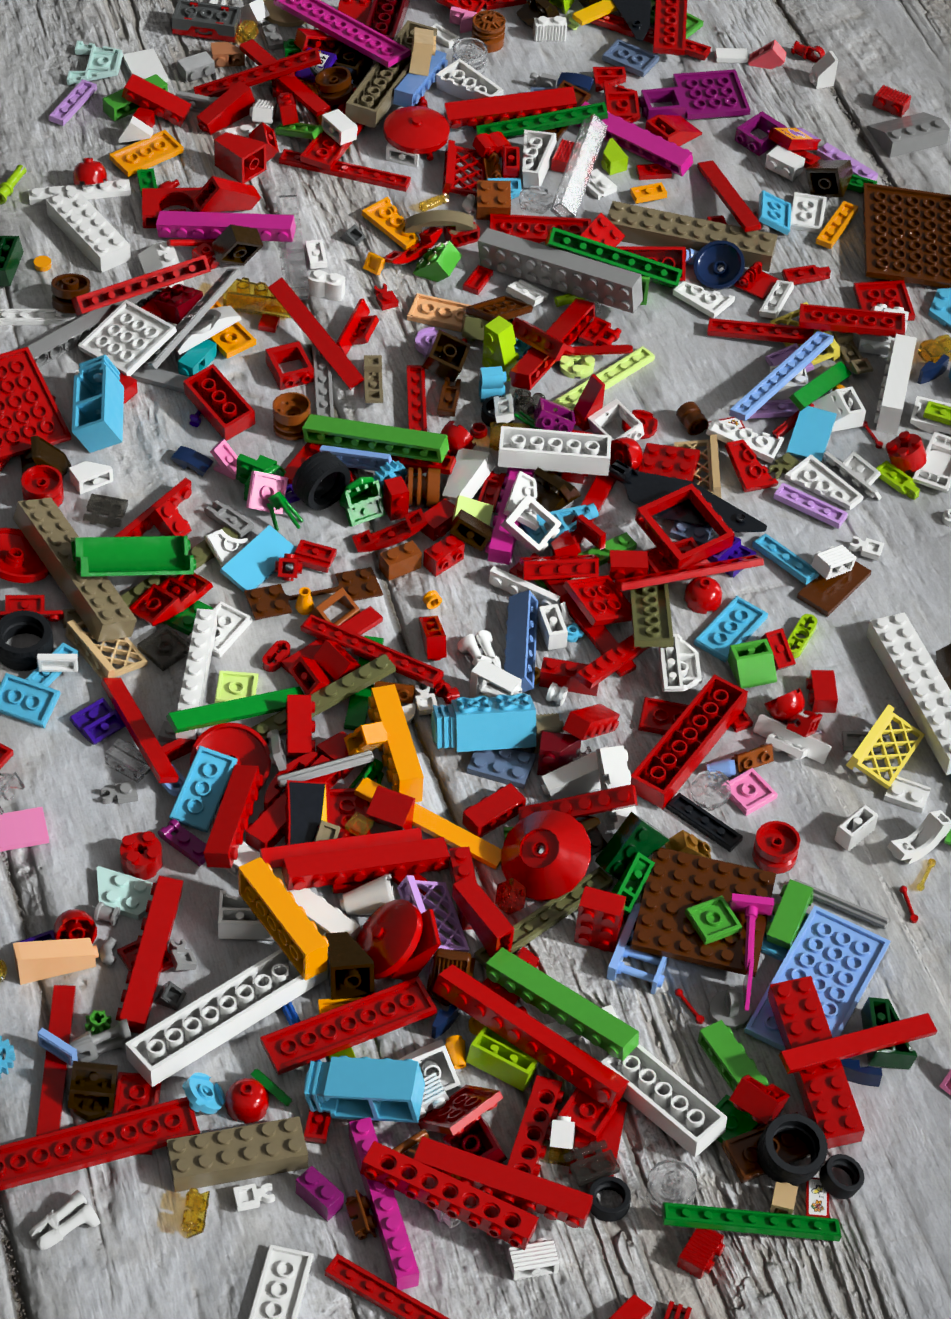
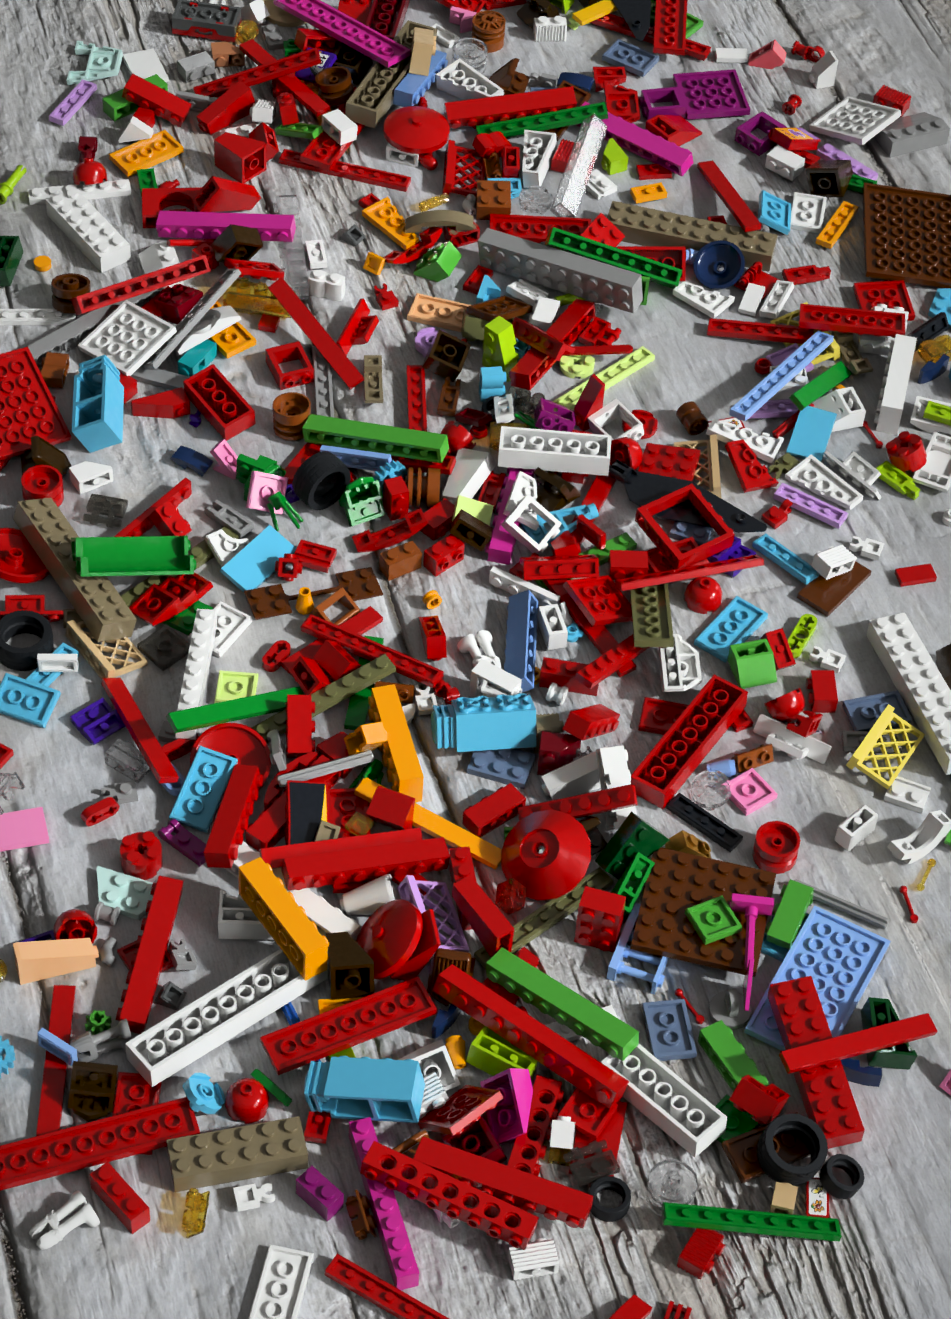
(55, 369): none -> dark orange brick
(87, 147): none -> dark red piece
(99, 811): none -> red beam
(119, 1197): none -> red brick
(162, 405): none -> red slope
(255, 268): none -> red plate
(368, 200): none -> red tile
(428, 162): none -> red cylinder
(473, 417): none -> dark red tile
(488, 290): none -> medium azure slope
(510, 80): none -> reddish brown piece
(512, 1113): none -> dark pink slope
(545, 313): none -> white brick
(669, 1030): none -> sand blue plate
(751, 299): none -> white tile
(762, 366): none -> red plate
(777, 516): none -> red plate
(791, 104): none -> red bush
(829, 660): none -> white plate
(855, 120): none -> white plate
(866, 710): none -> sand blue plate
(915, 575): none -> red tile
(930, 329): none -> black tile

